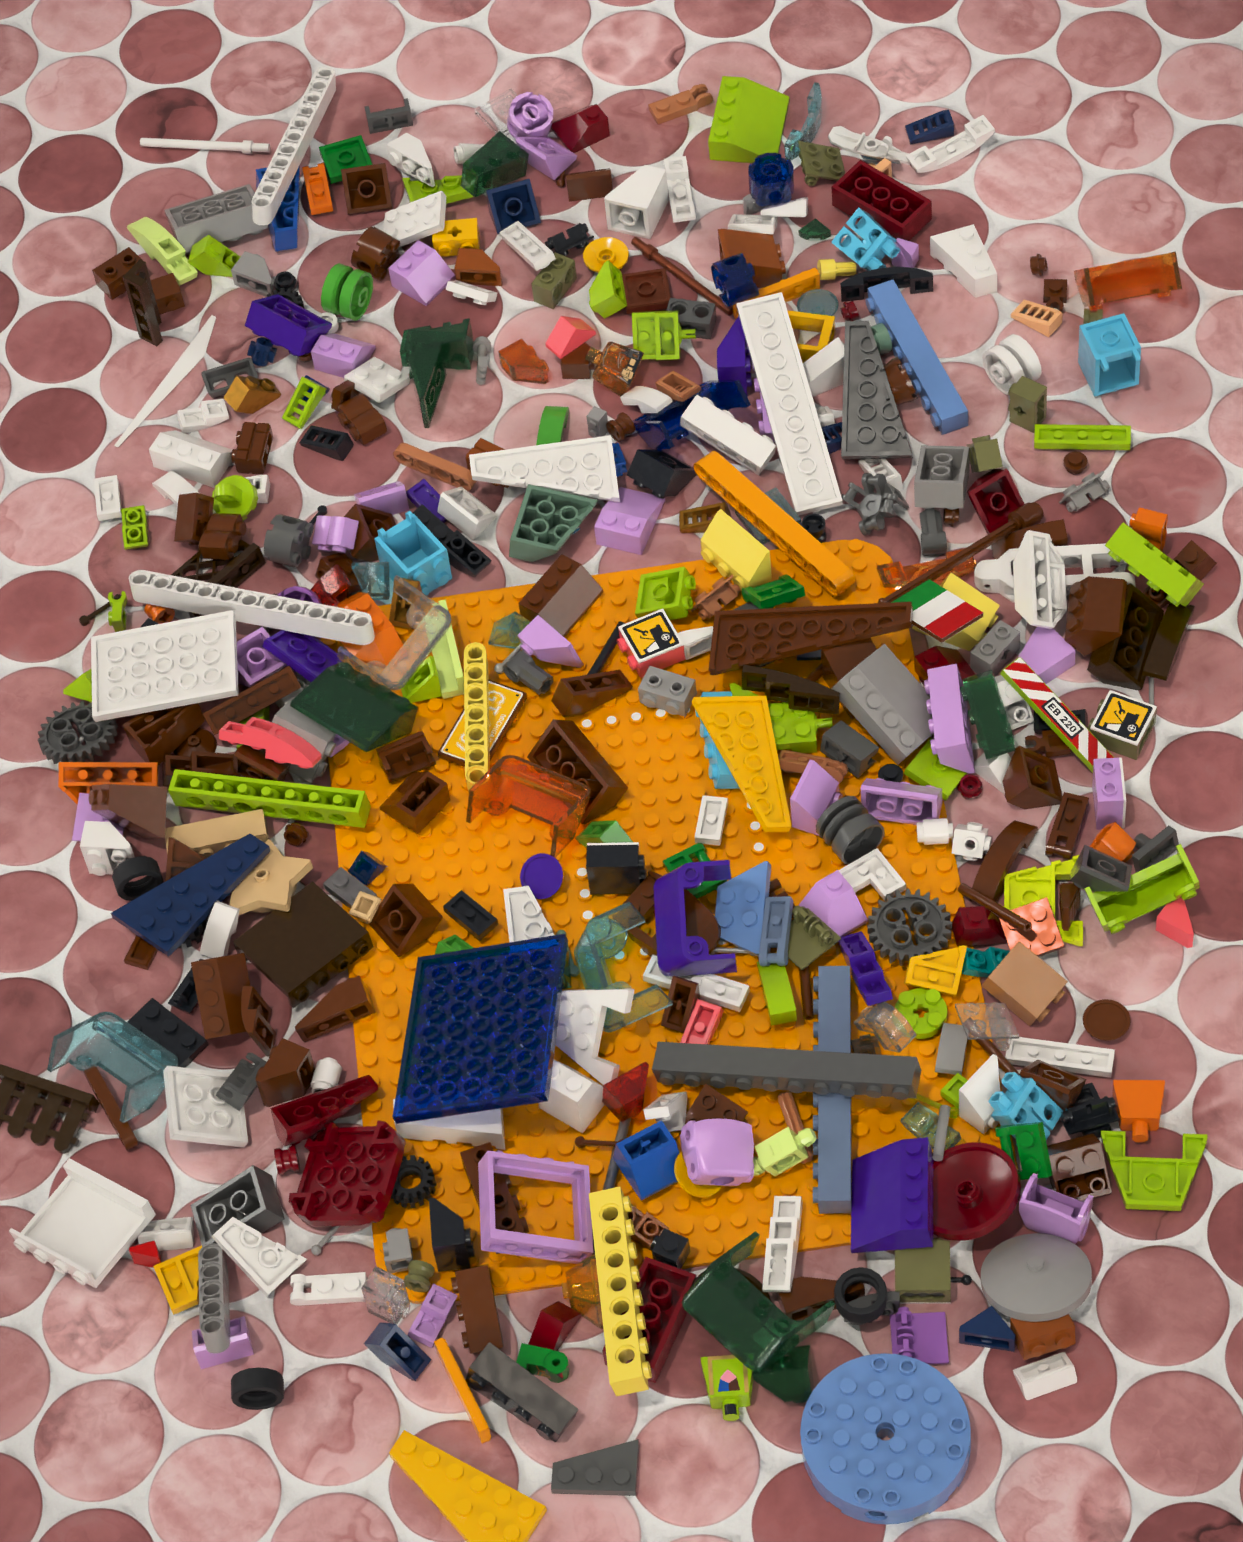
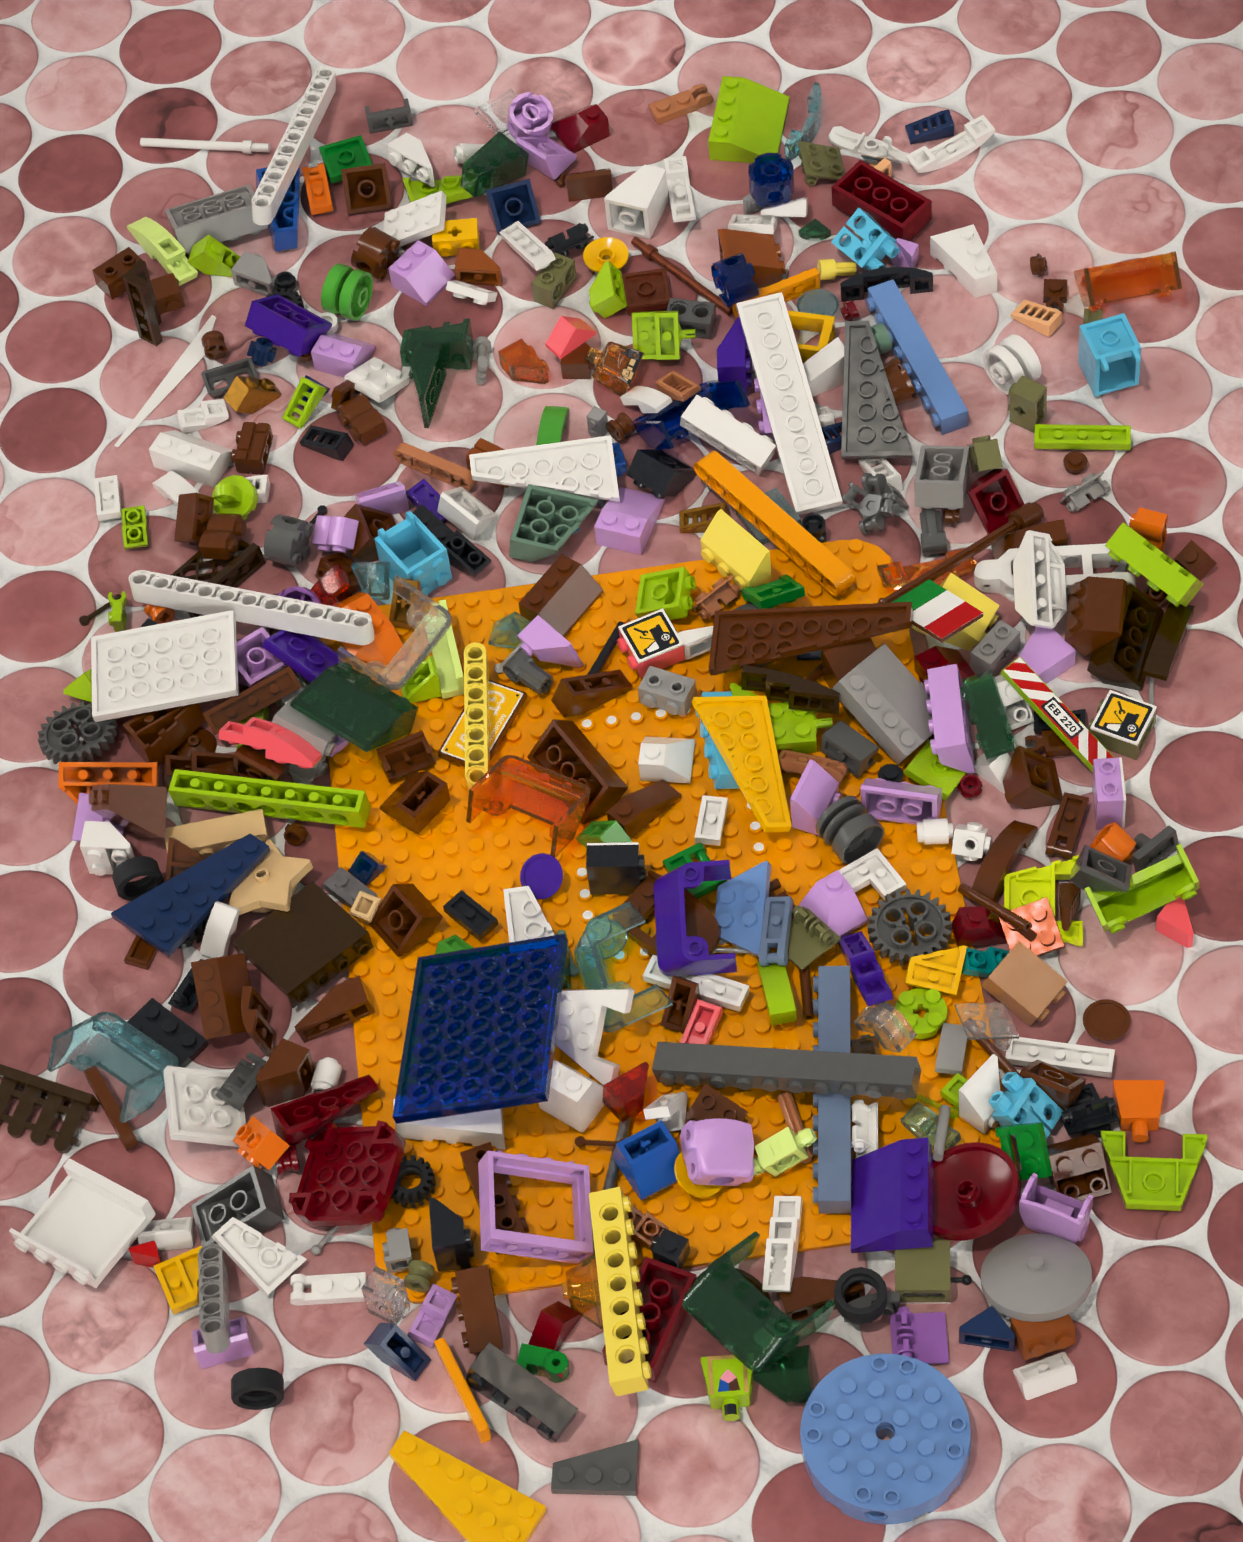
(214, 345): none -> reddish brown wheel
(259, 1144): none -> orange brick
(642, 807): none -> reddish brown slope
(666, 759): none -> white slope
(866, 1128): none -> white hinge

